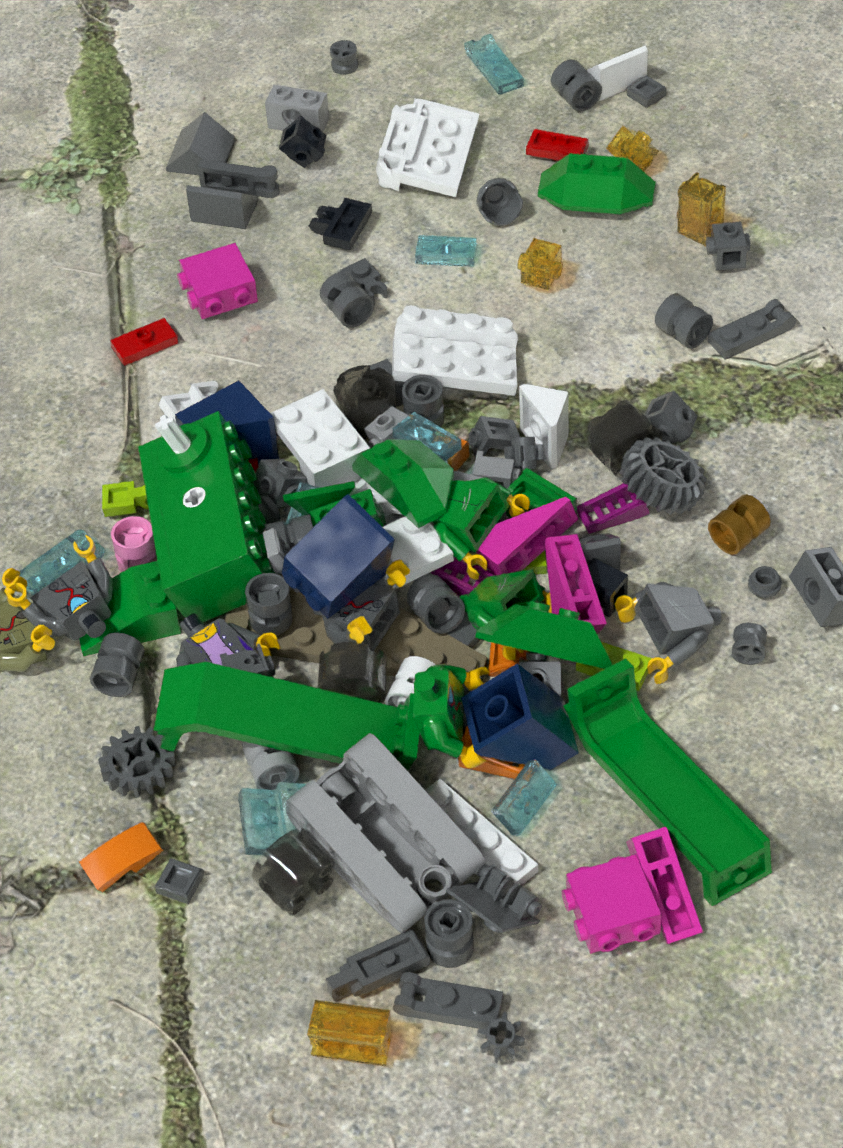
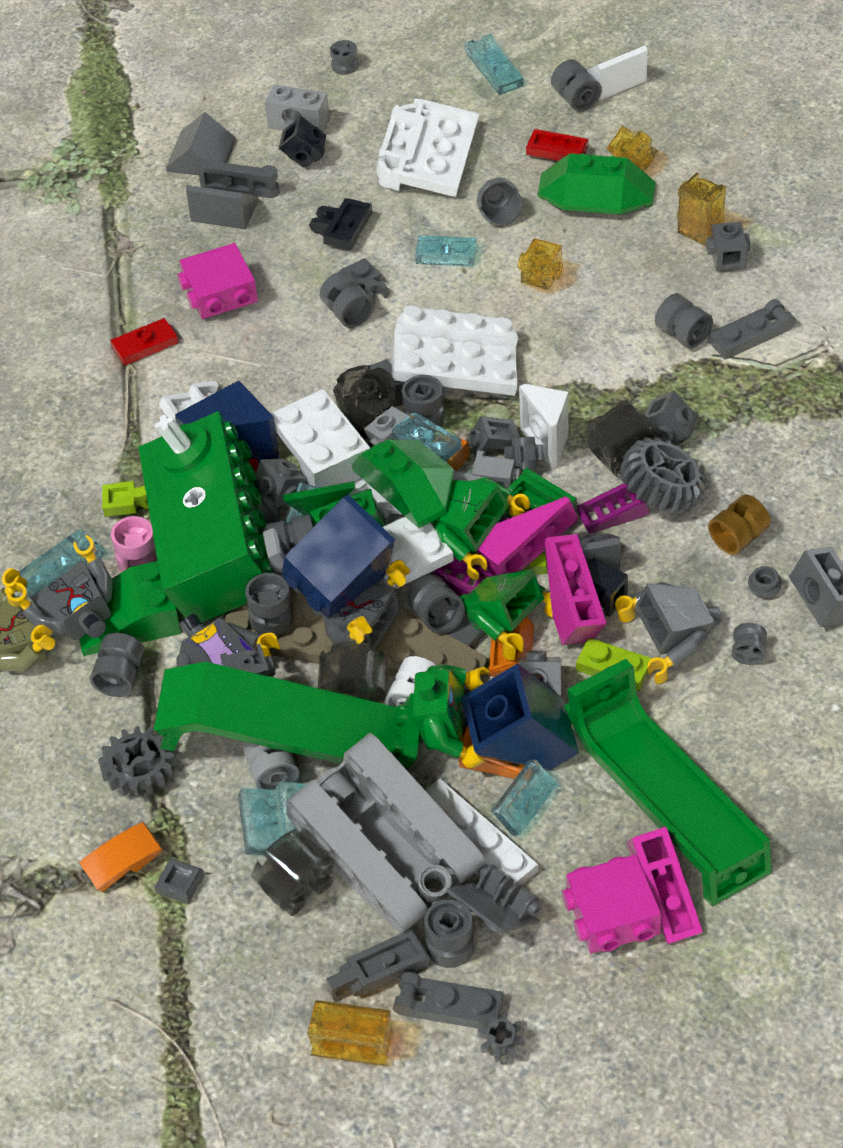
(547, 633): green wedge -> none
(646, 91): dark grey tile -> none

